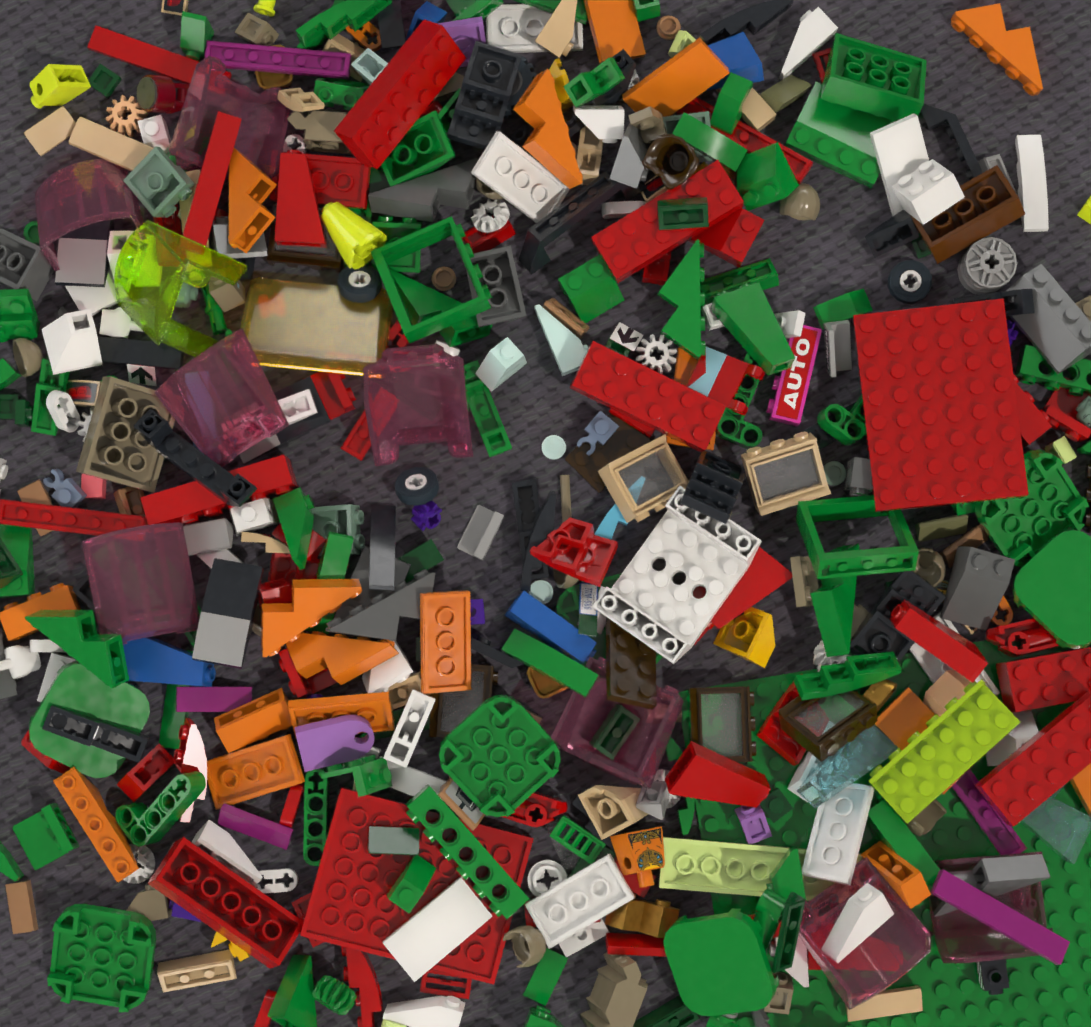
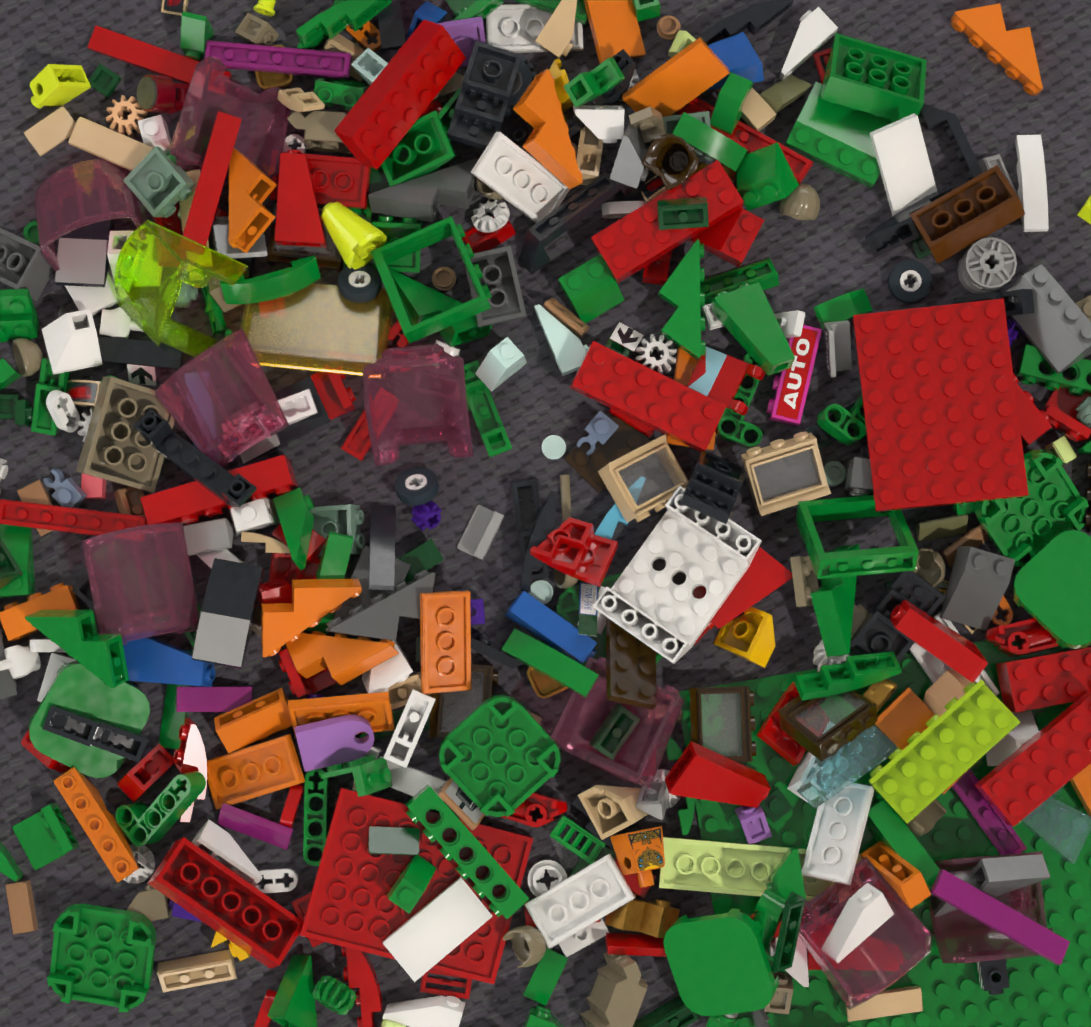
(273, 284): none -> green slope
(928, 191): white brick -> none

